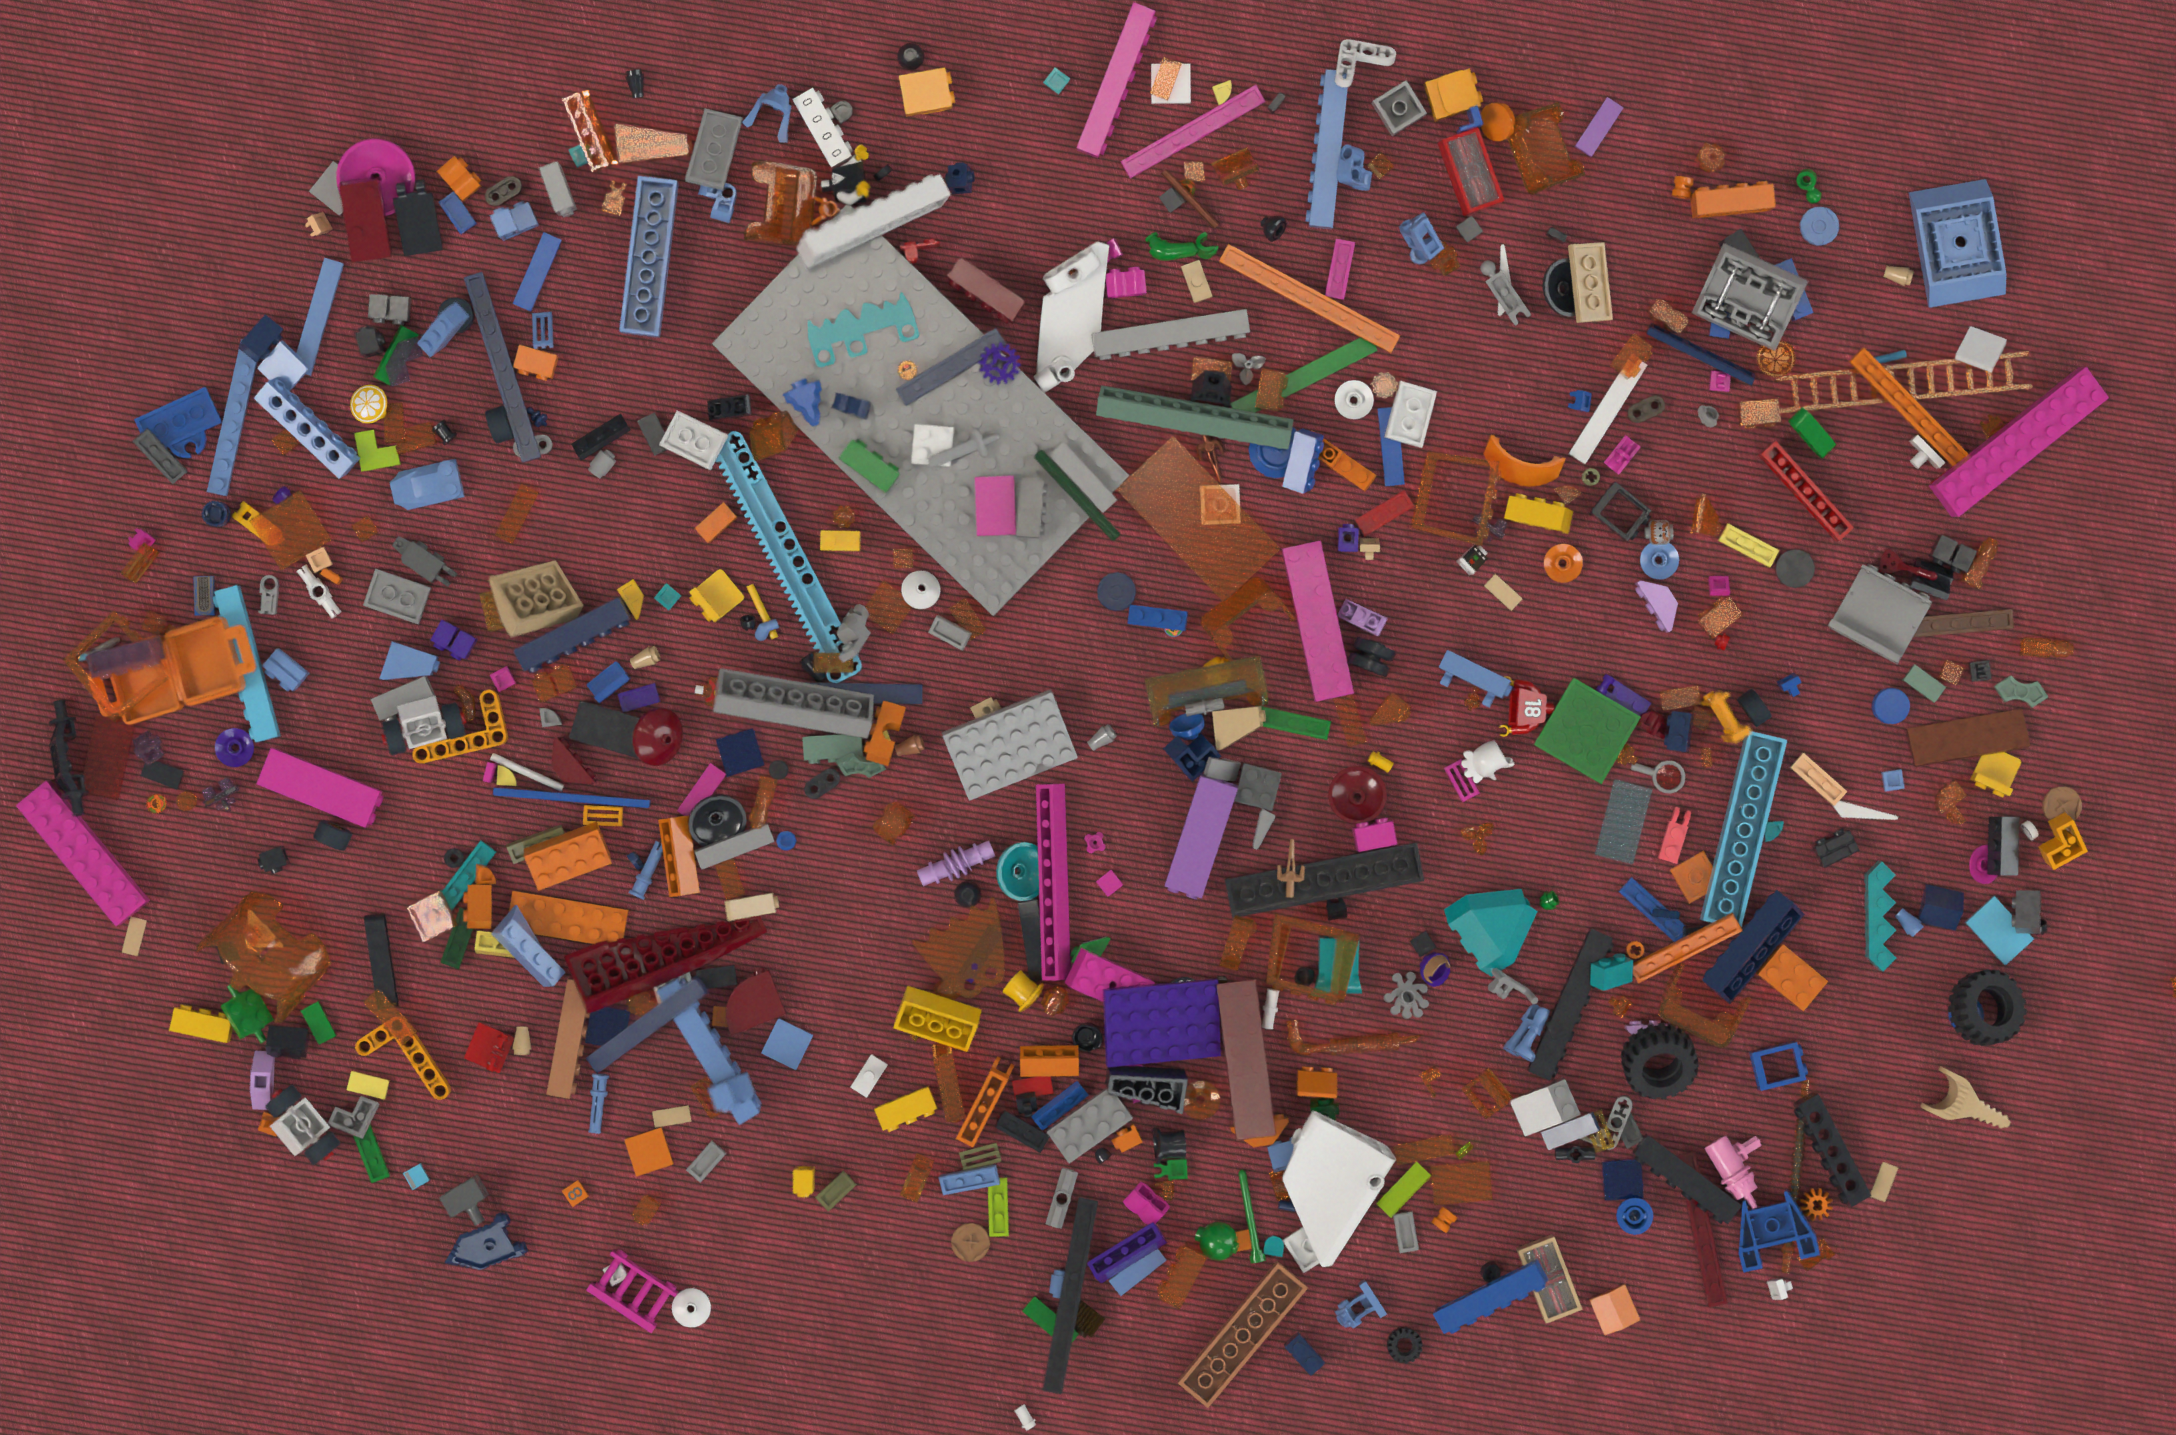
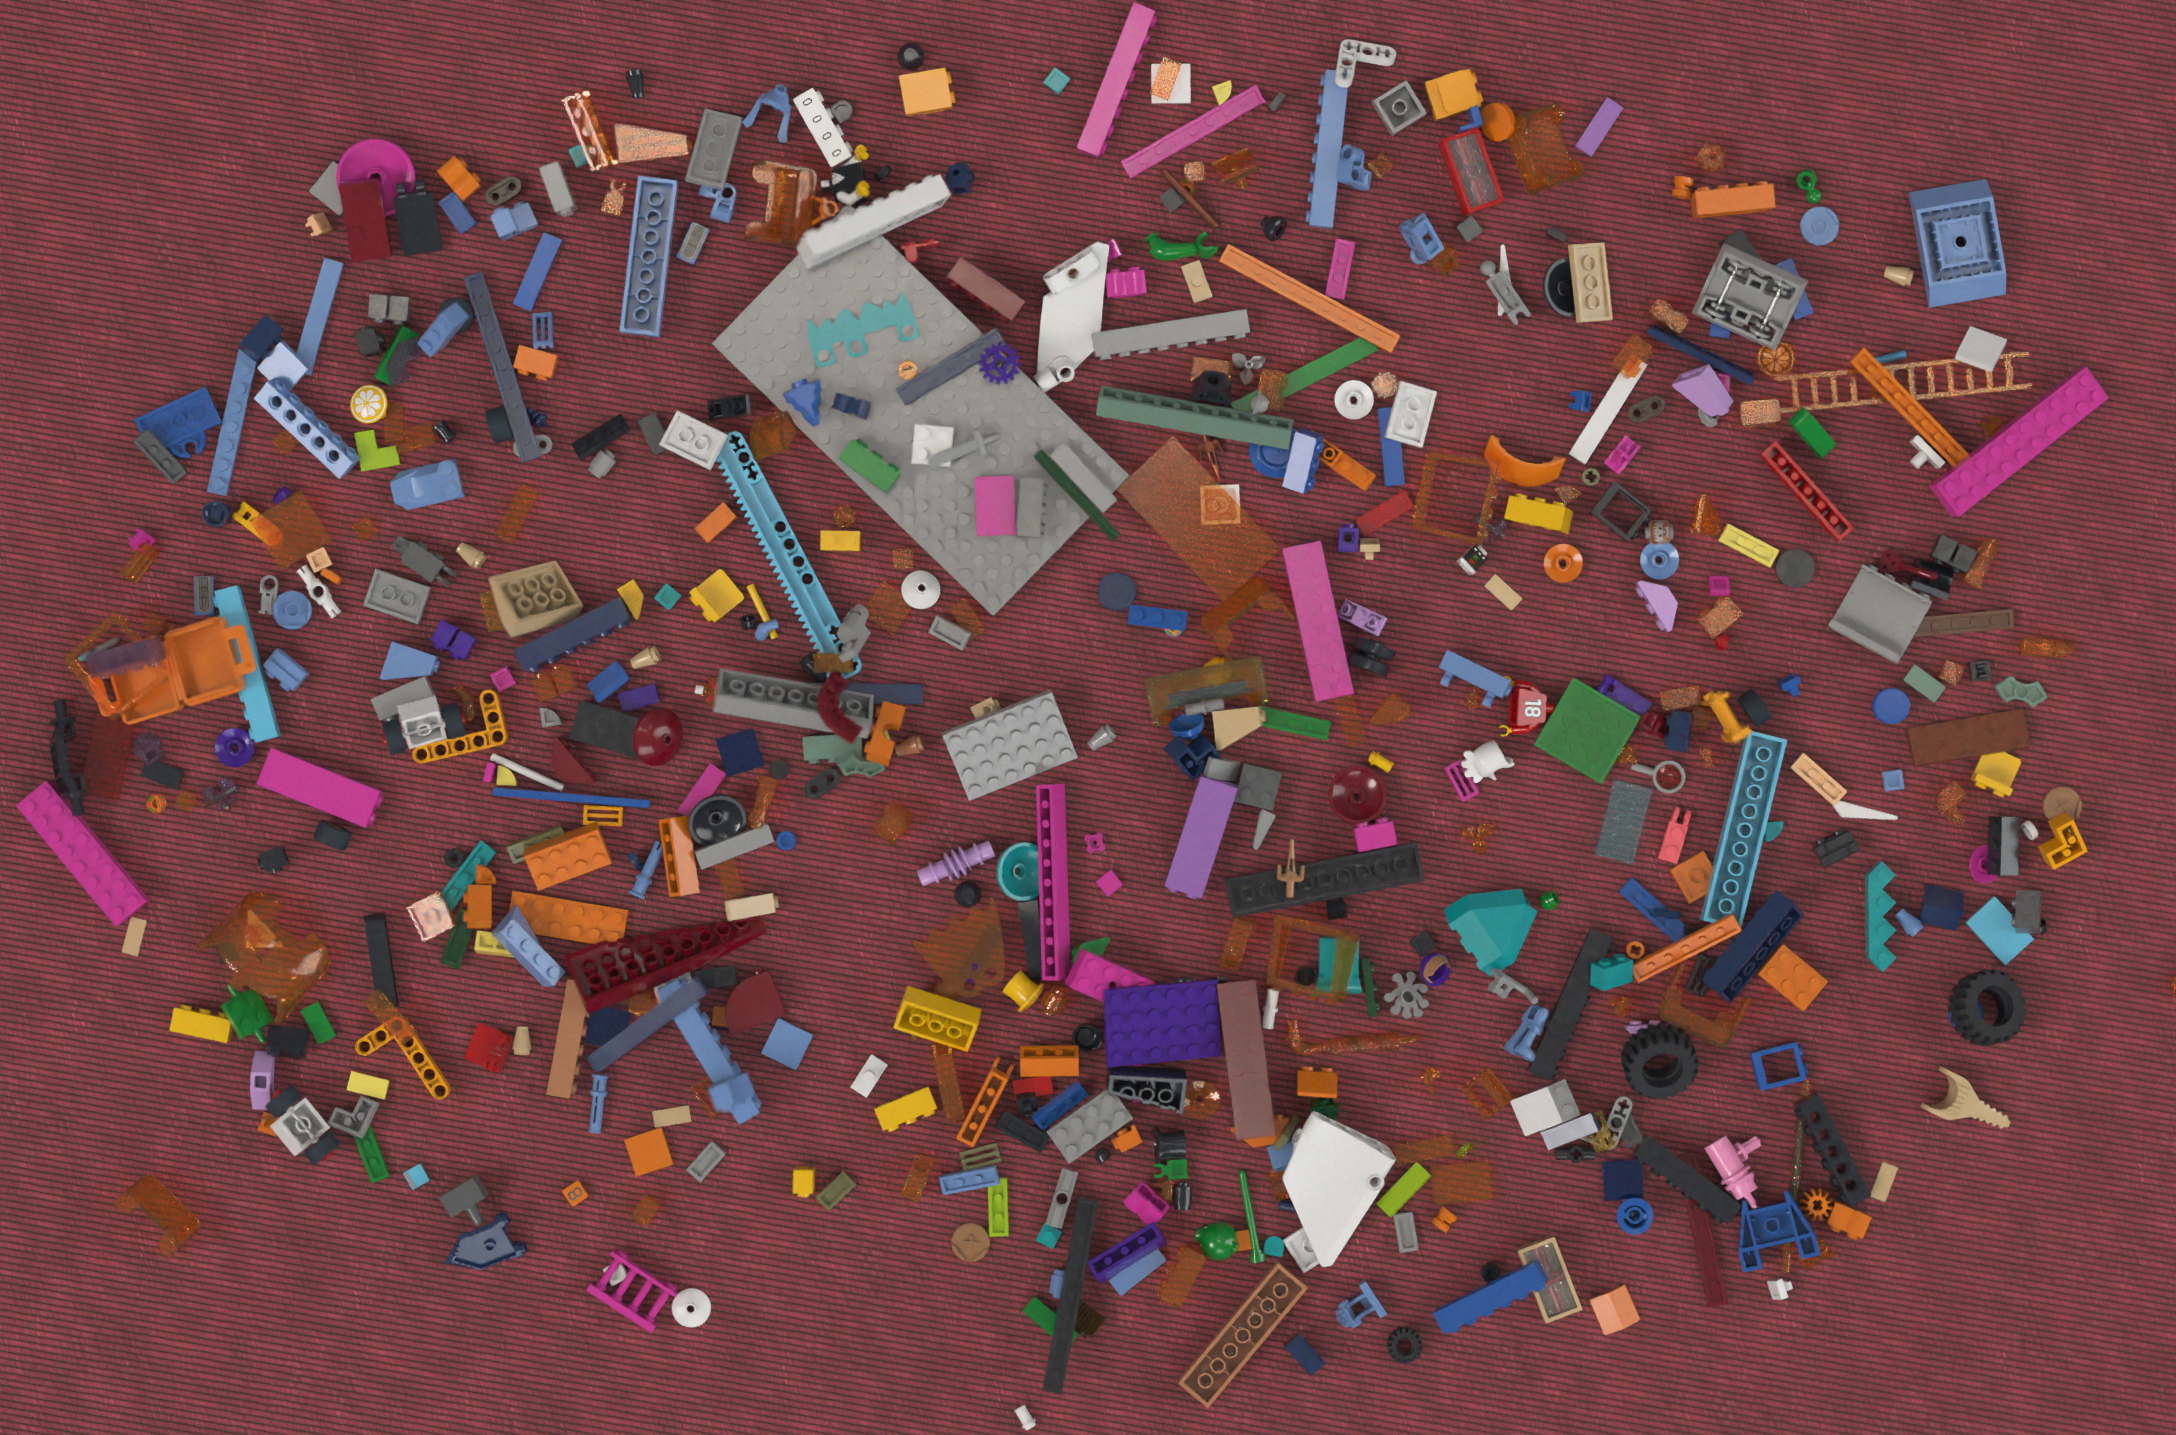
(163, 1210): none -> clear orange windscreen
(291, 610): none -> medium blue tile
(471, 555): none -> tan cone
(693, 243): none -> tile
(830, 712): none -> dark red plate
(1048, 1235): none -> teal plate
(1182, 1196): none -> black brick
(1259, 403): none -> light grey piece
(1286, 1133): none -> olive tile
(1369, 987): none -> dark green plate
(1687, 987): none -> black tile
(1704, 390): none -> lavender slope
(1848, 1220): none -> orange brick

